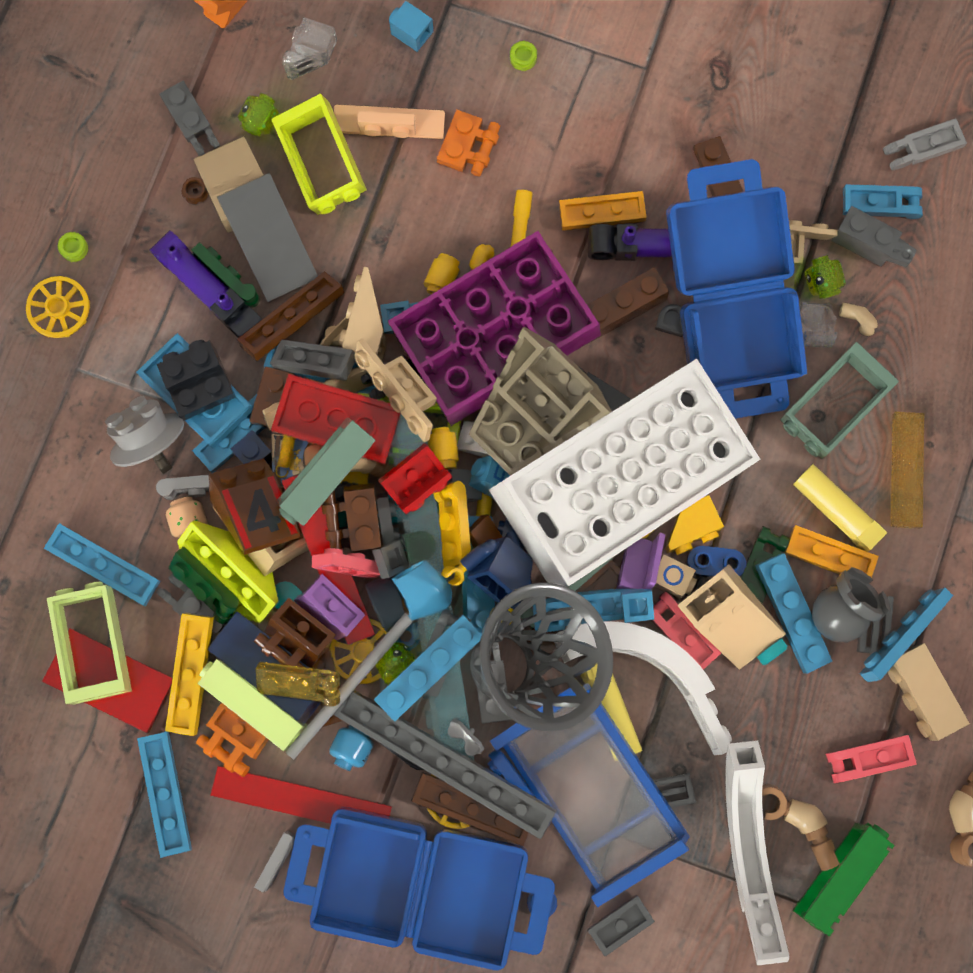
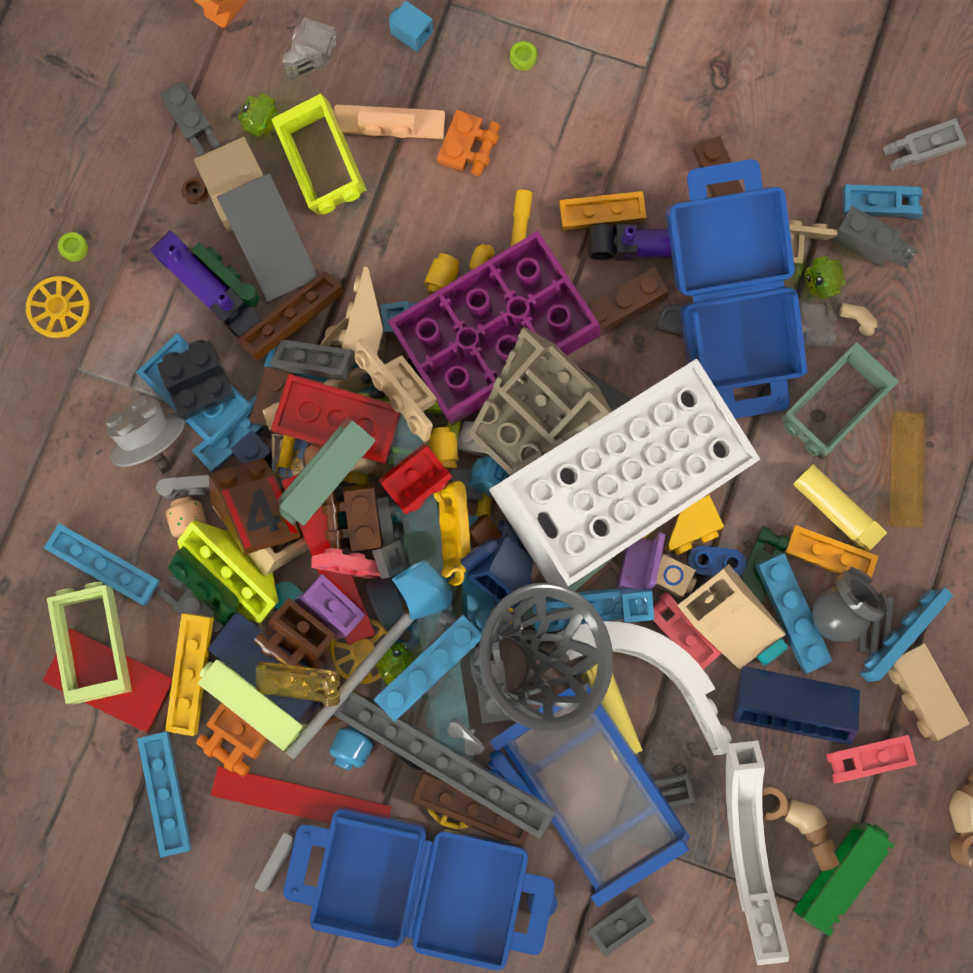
(797, 705): none -> dark blue brick

